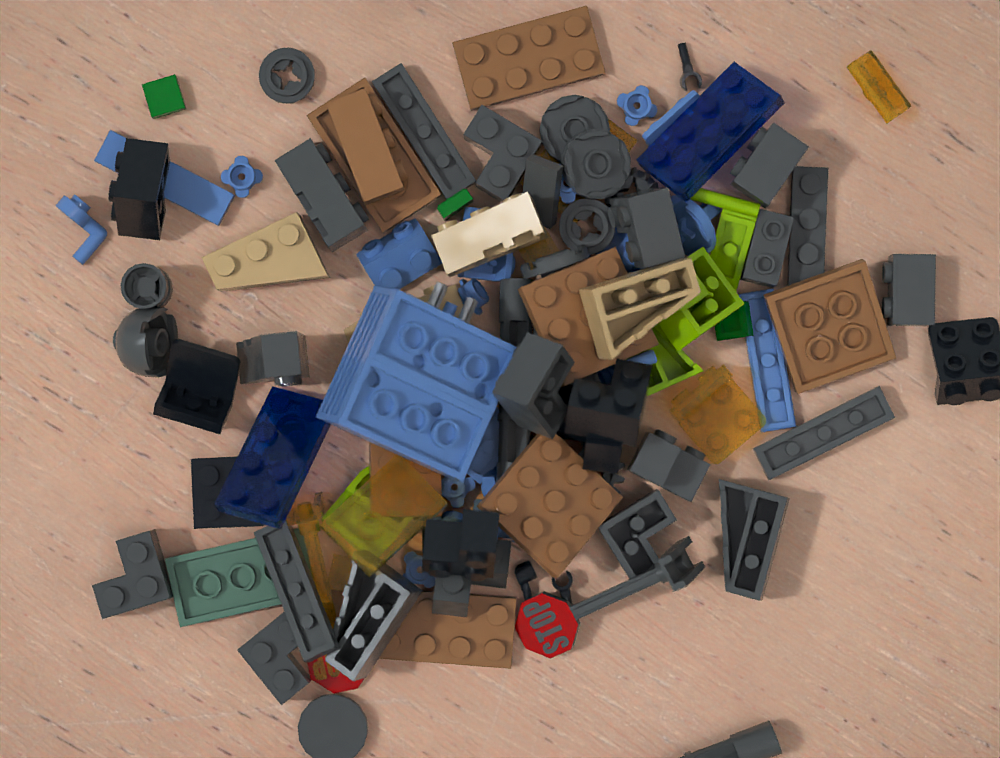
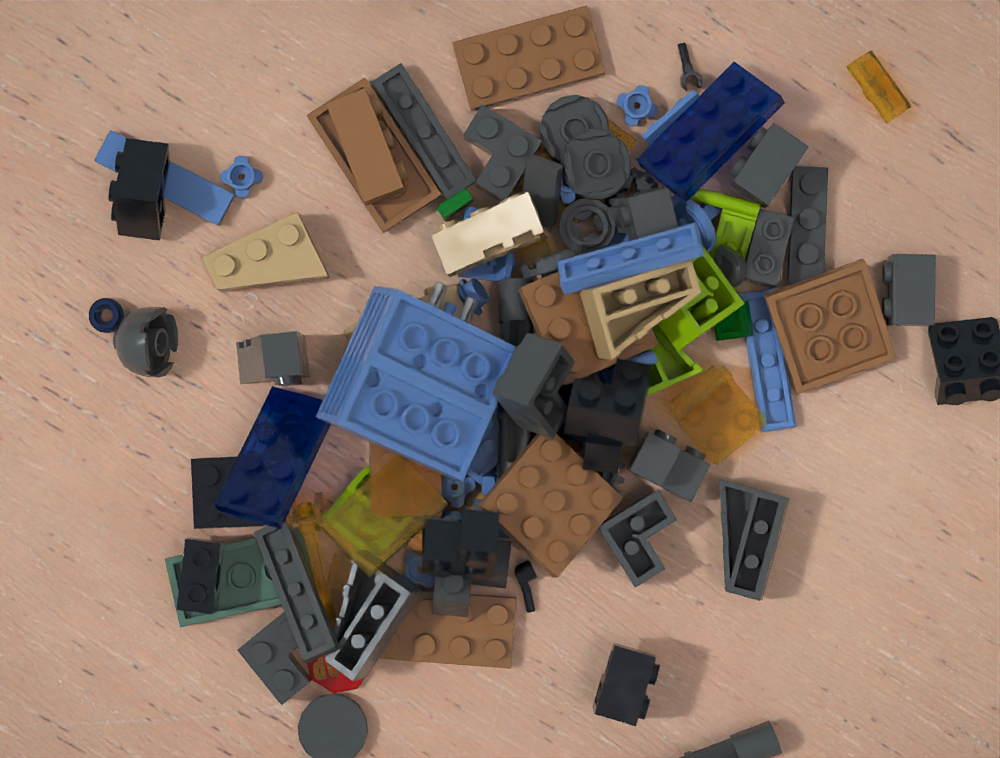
(77, 211): medium blue plate -> none
(95, 315): none -> dark blue plate
(144, 581): dark grey brick -> none
(146, 286): dark grey wheel -> none
(164, 96): green tile -> none
(198, 386): black bracket -> none
(200, 575): none -> black brick
(279, 61): dark grey gear -> none
(323, 194): dark grey wedge -> none
(399, 256): medium blue bracket -> none
(552, 623): dark grey piece -> none
(565, 590): black hand -> none
(625, 684): none -> black brick
(630, 258): none -> medium blue tile
(731, 265): none -> dark grey tile
(823, 433): dark grey plate -> none

